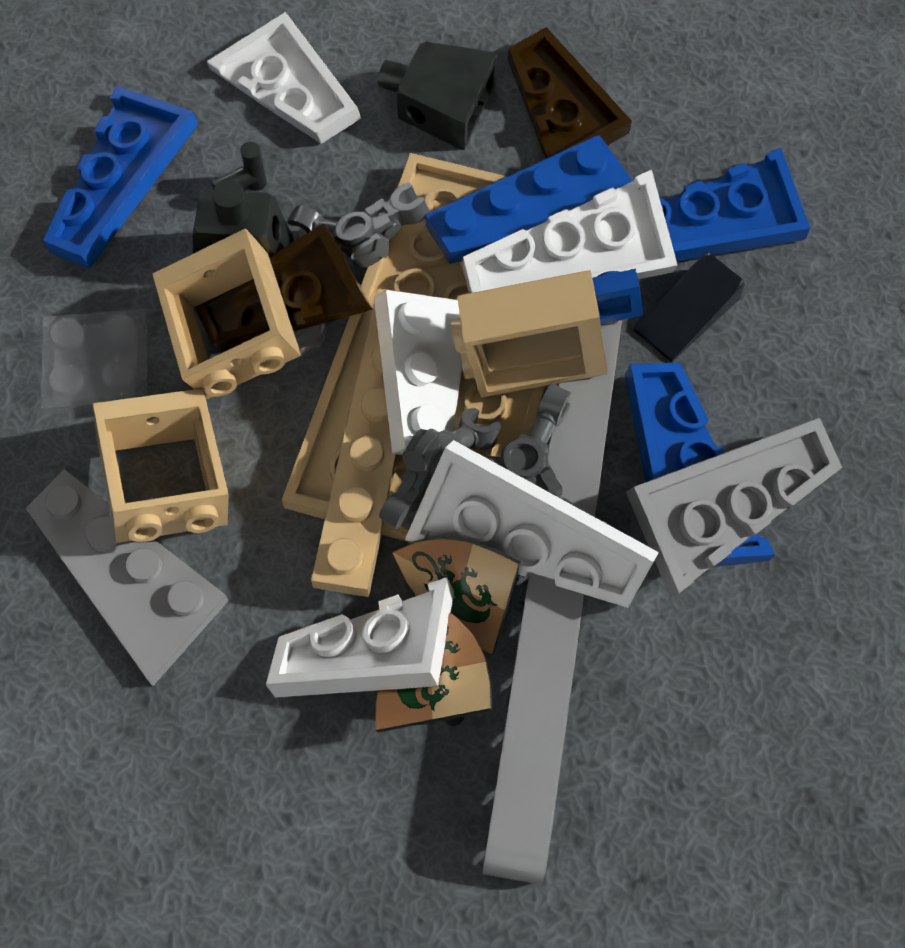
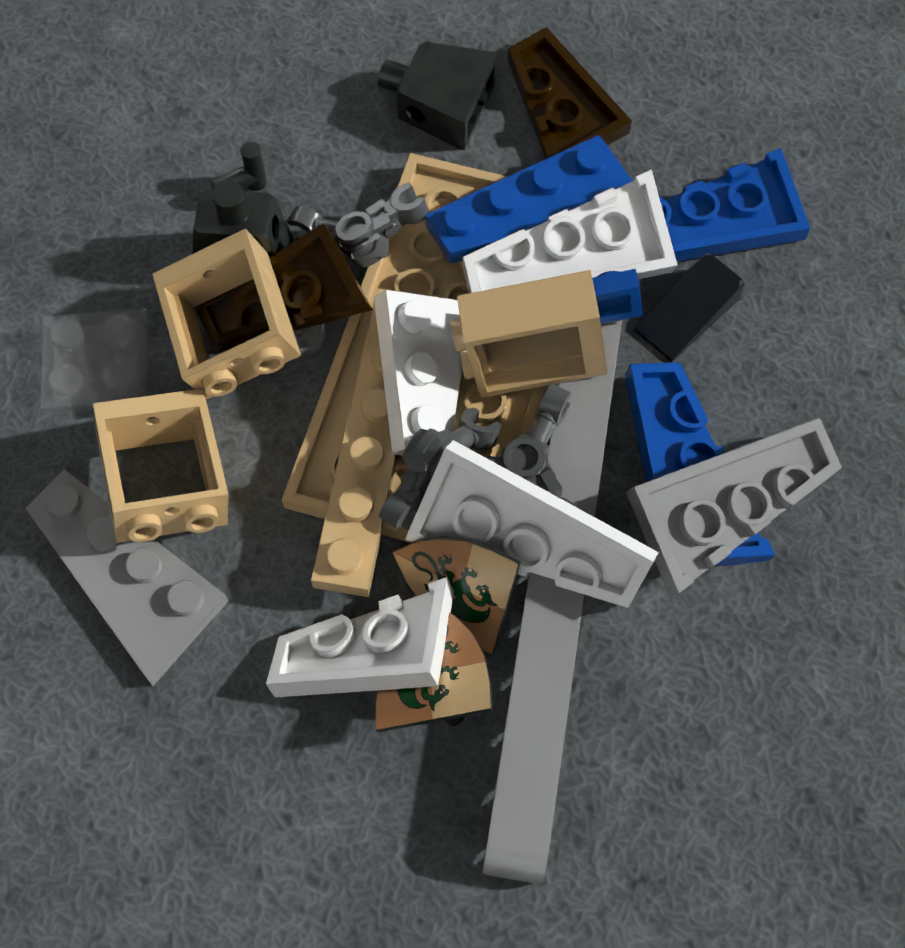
(124, 164): blue wing -> none
(288, 78): white wing -> none

